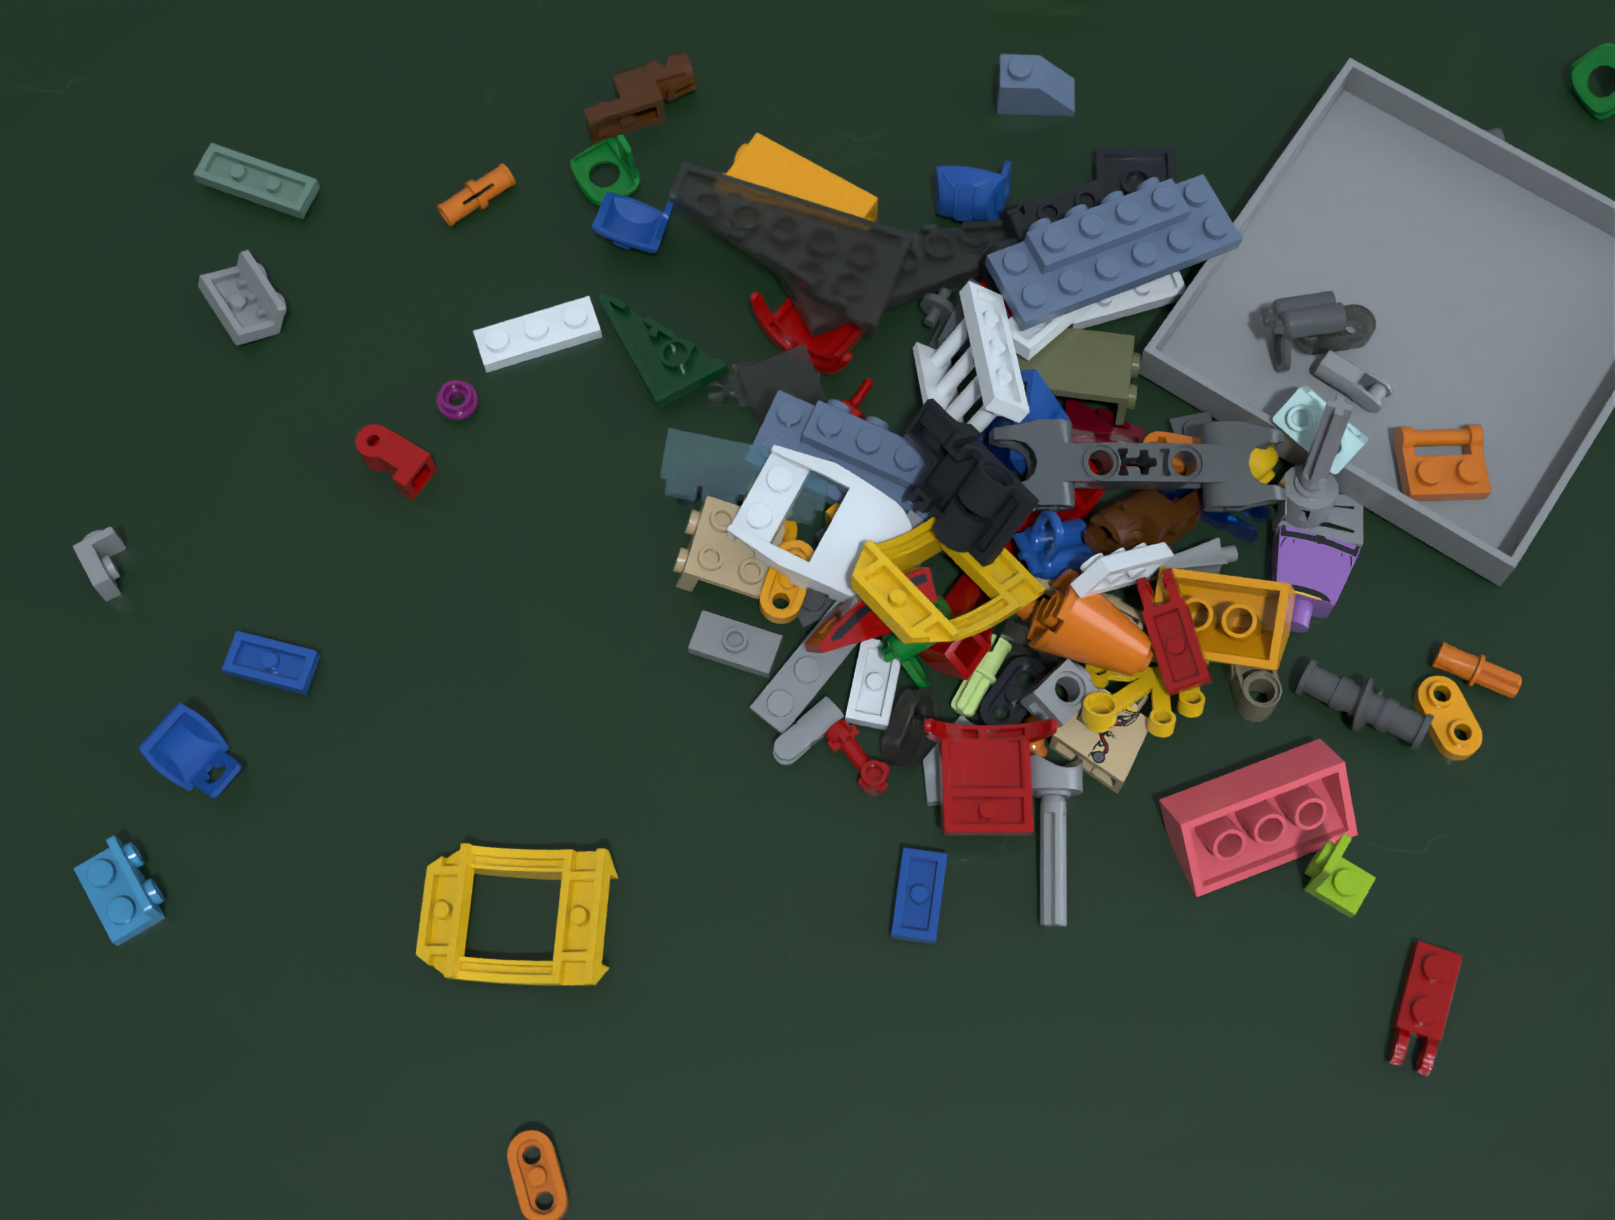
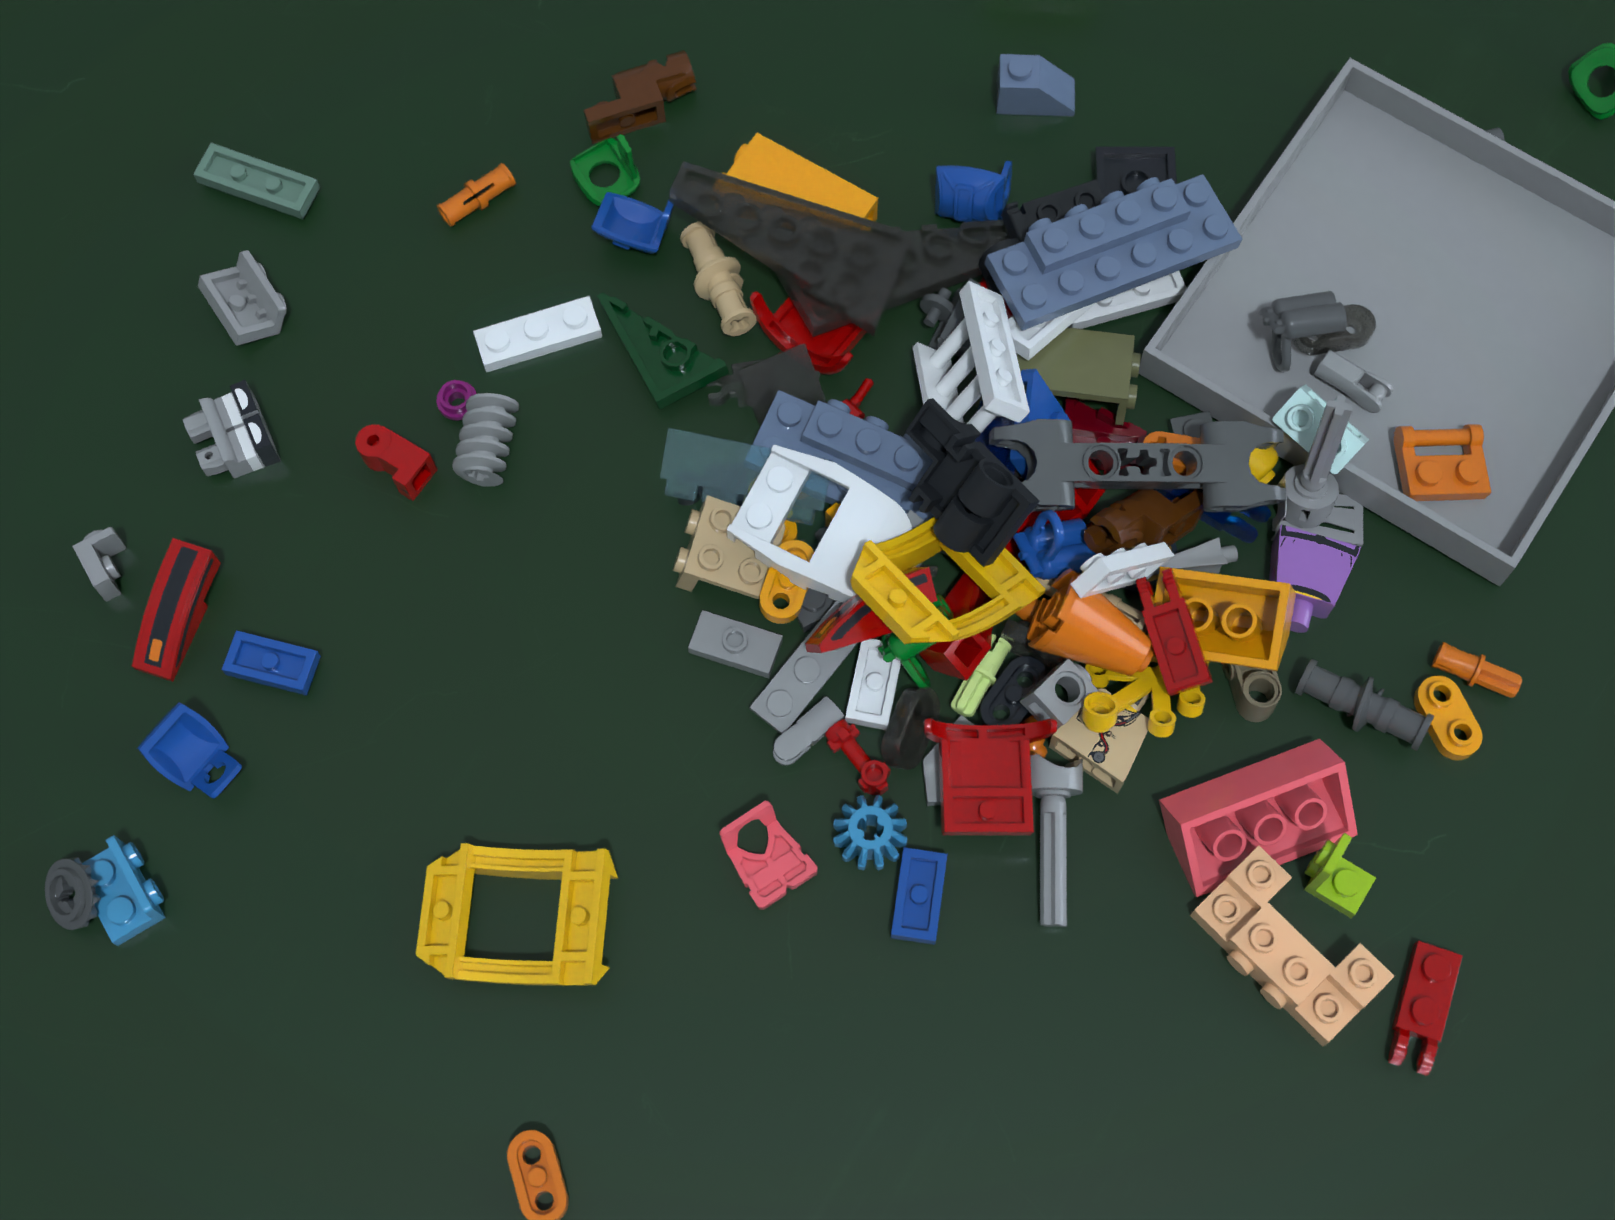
(61, 880): none -> dark grey gear
(174, 609): none -> red slope
(238, 431): none -> light grey hips
(484, 437): none -> light grey piece
(718, 279): none -> tan piece
(777, 869): none -> coral piece
(853, 837): none -> dark azure gear
(1280, 958): none -> light nougat bracket

